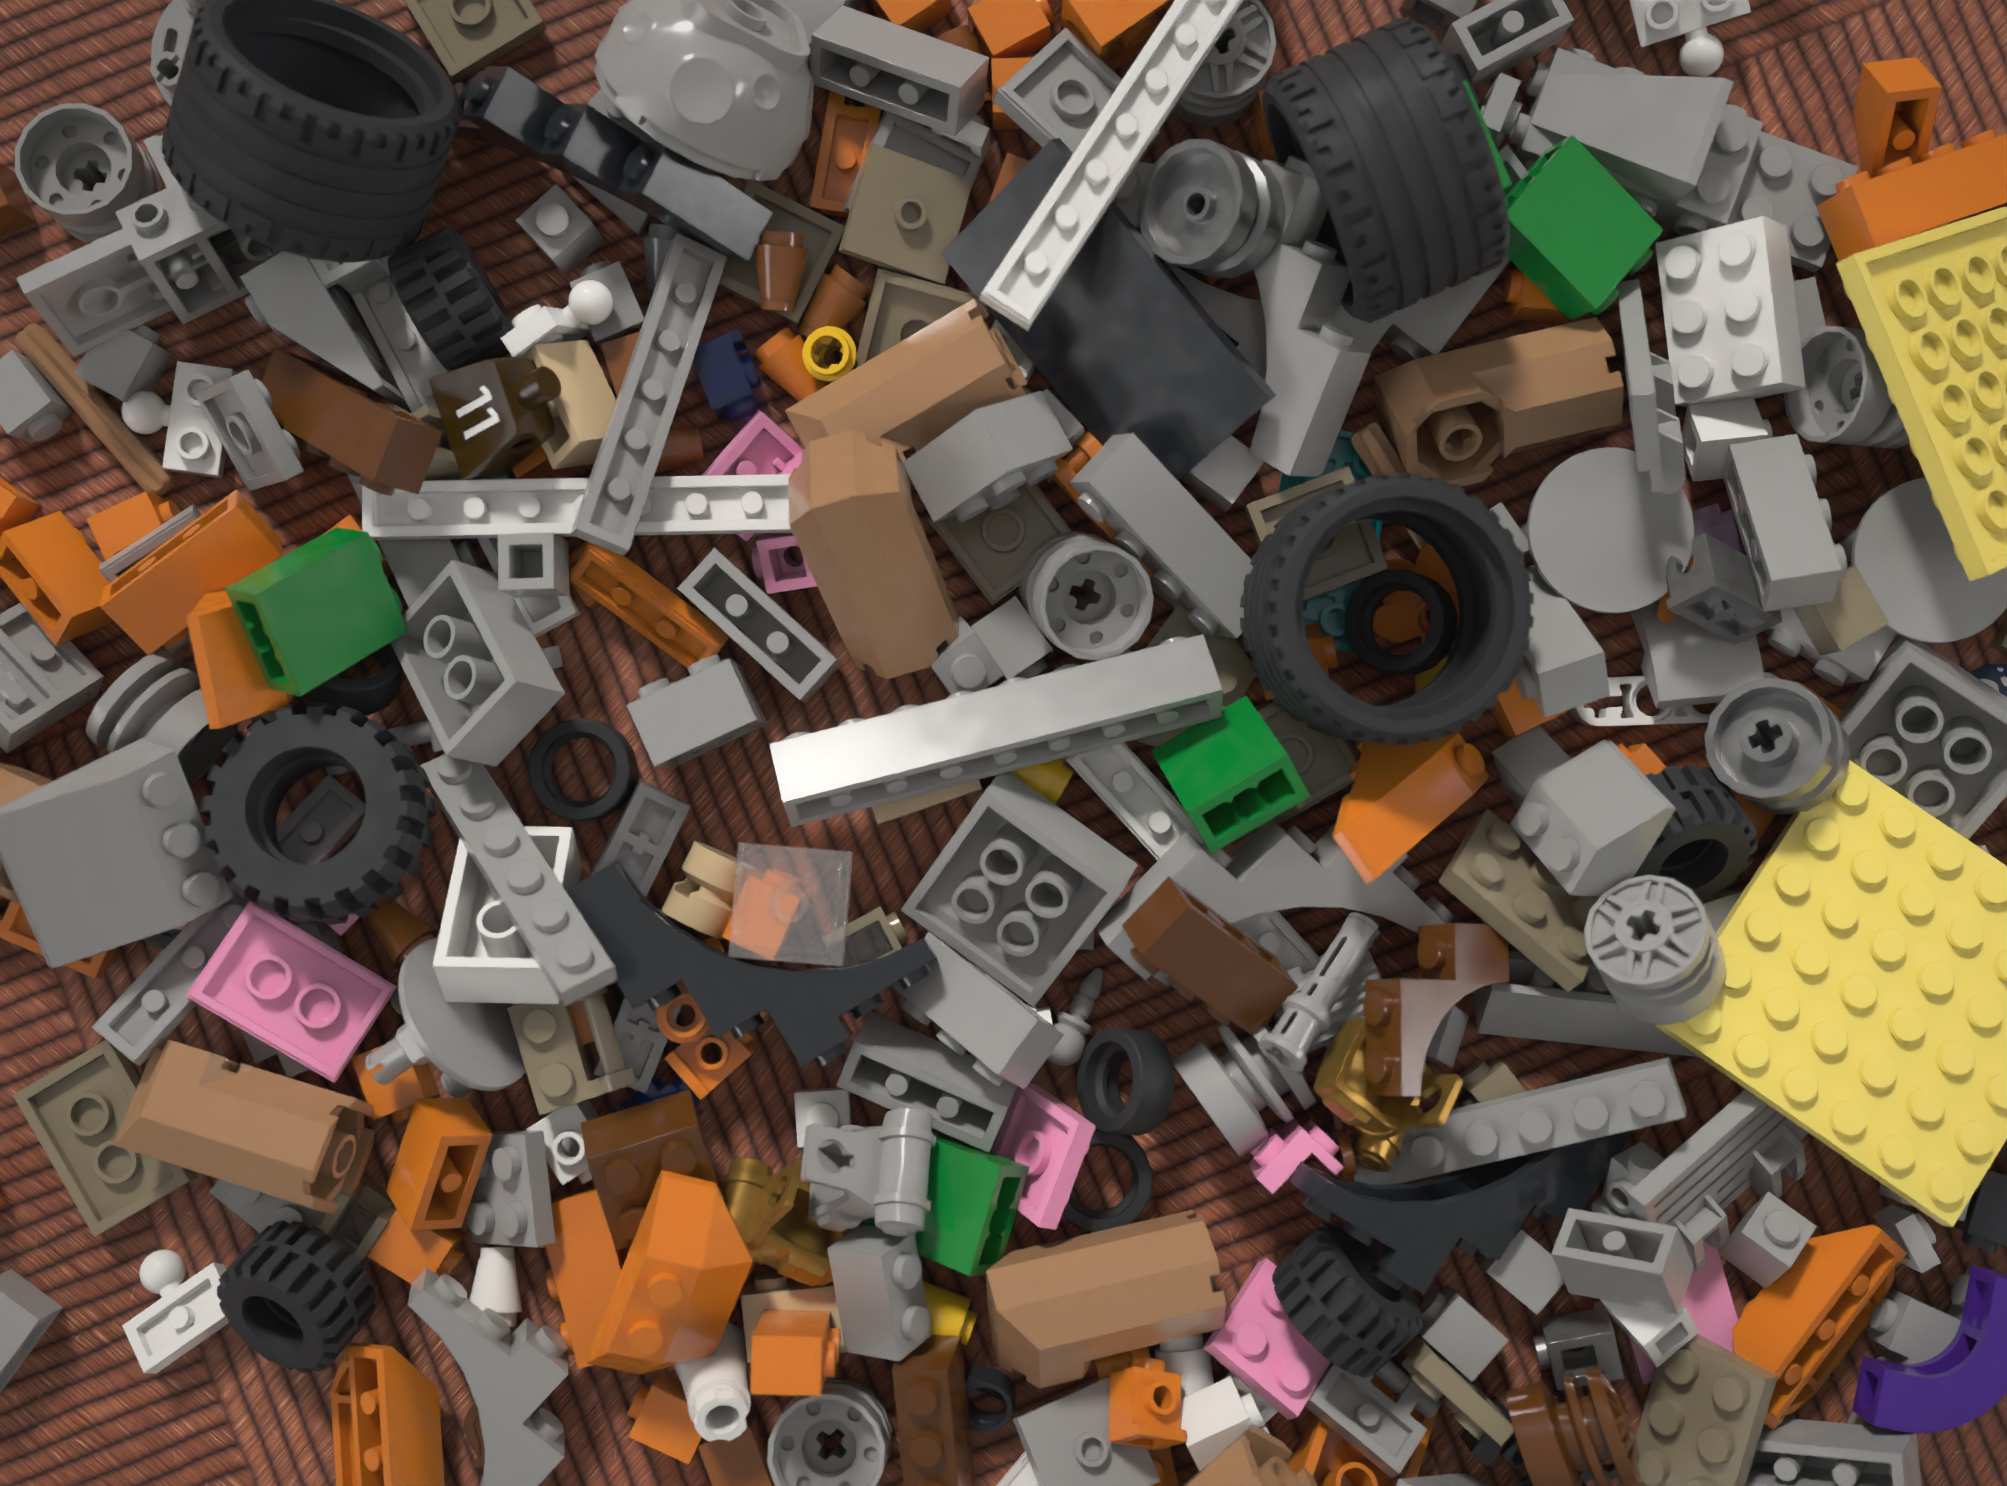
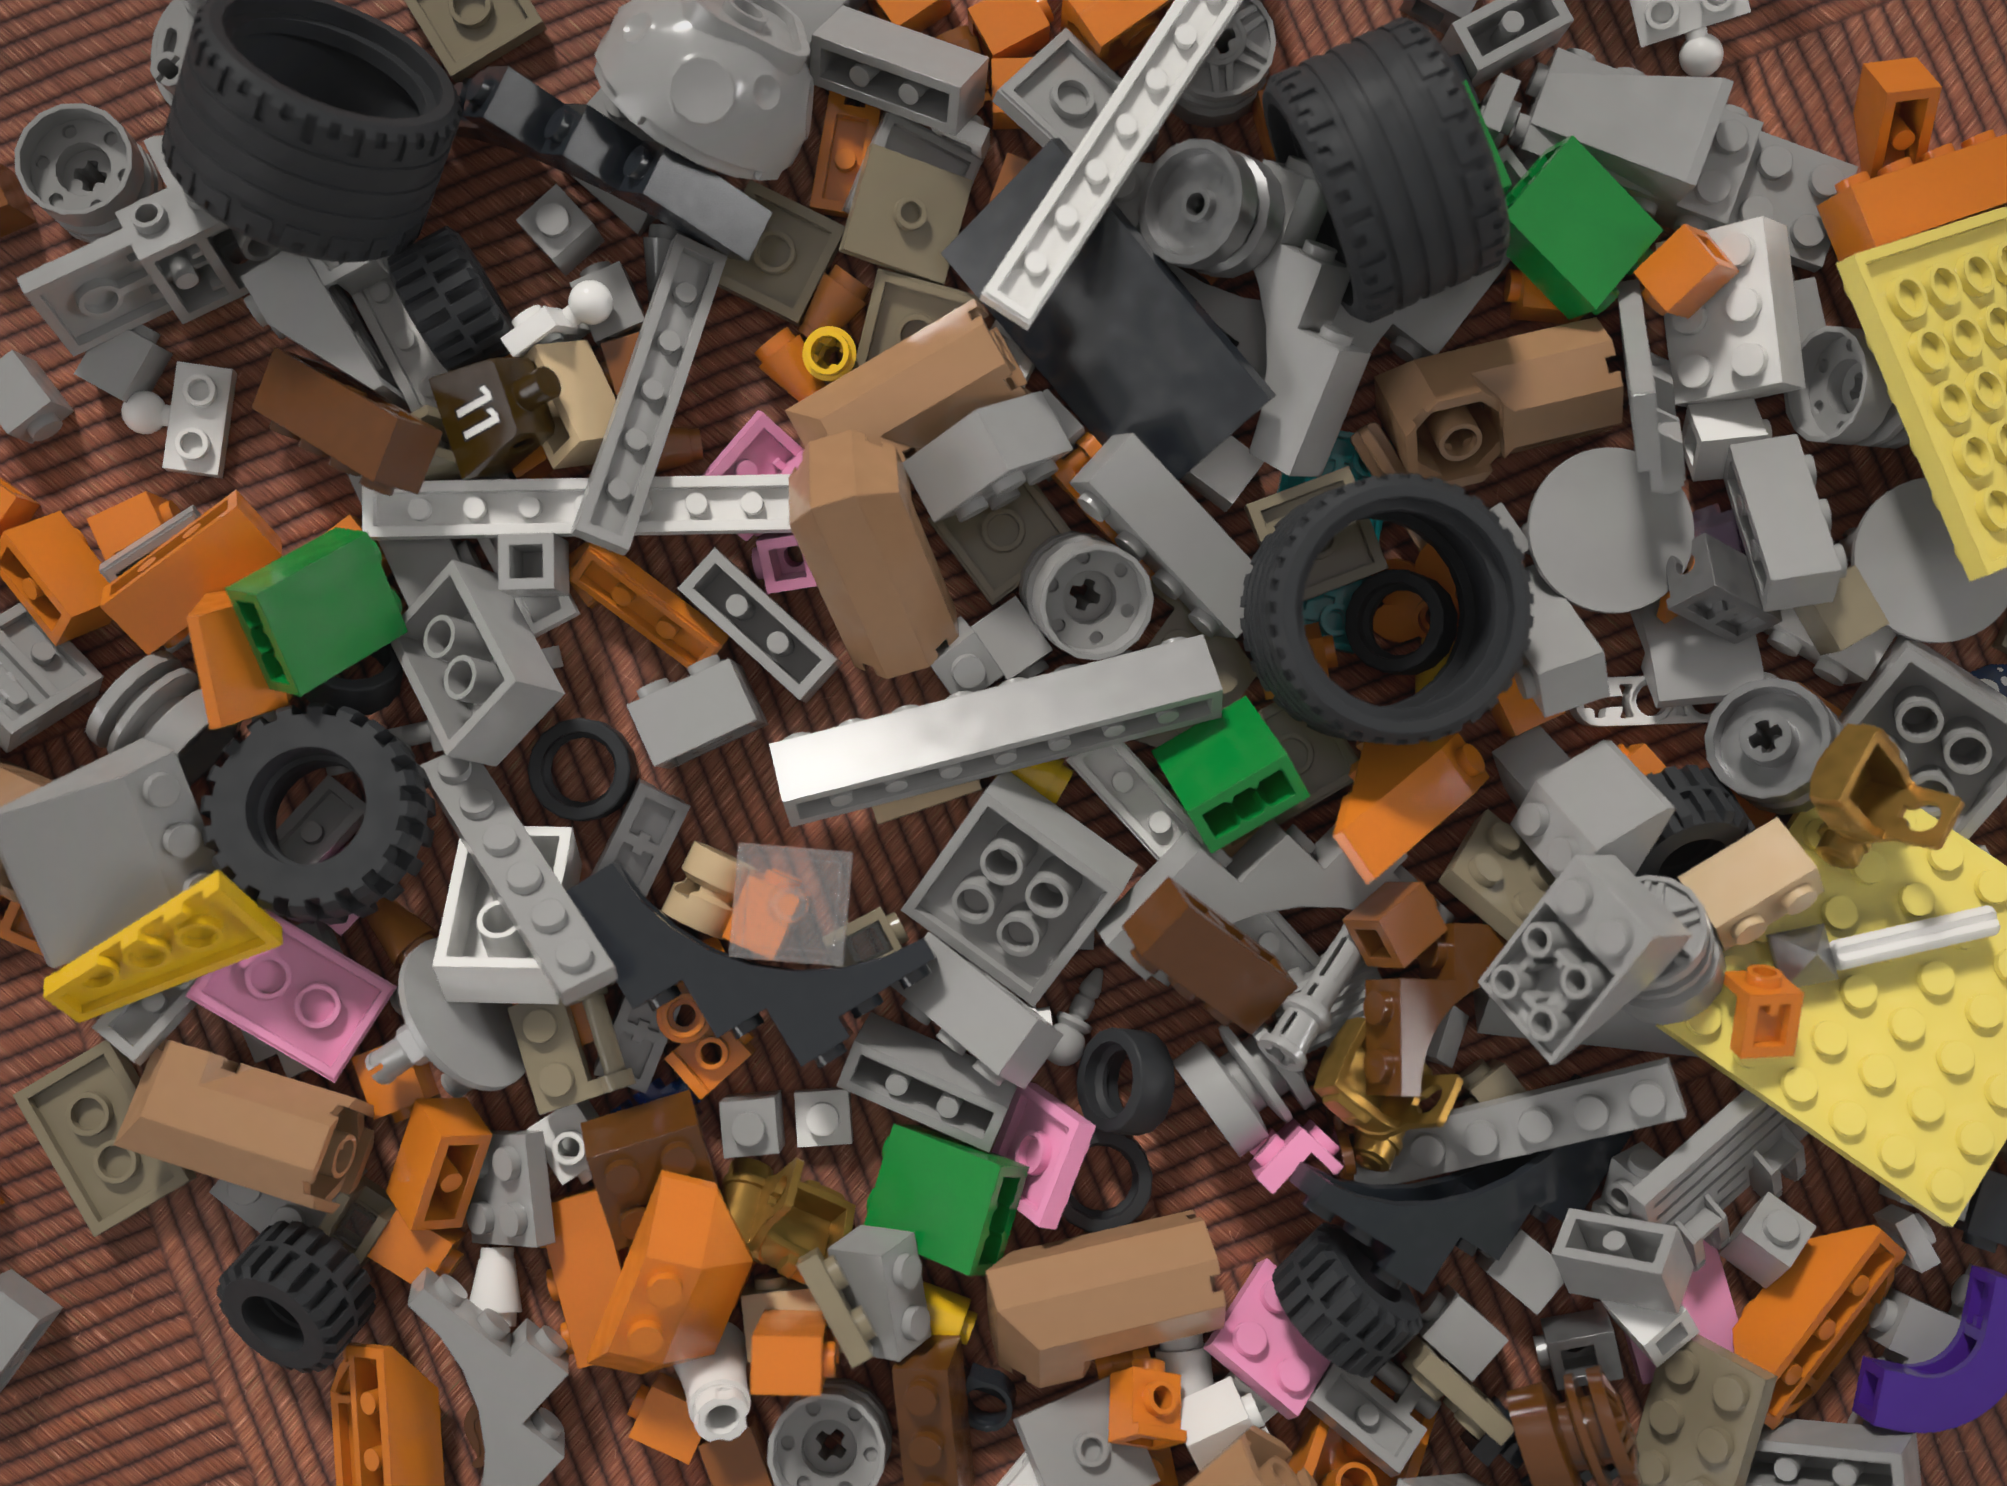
(94, 410): medium nougat axle -> none
(173, 944): none -> yellow wing
(182, 1315): white plate -> none
(249, 432): light grey plate -> none
(728, 377): clear blue brick -> none
(752, 1124): none -> light grey brick
(780, 269): dark orange cone -> none
(850, 1327): none -> dark tan plate
(870, 1172): light grey piece -> none
(1395, 924): none -> dark orange brick
(1582, 954): none -> light grey slope
(1684, 273): none -> orange brick
(1754, 883): none -> tan brick
(1764, 1013): none -> orange bracket
(1803, 955): none -> flat silver slope
(1863, 795): none -> pearl gold piece
(1914, 937): none -> white axle

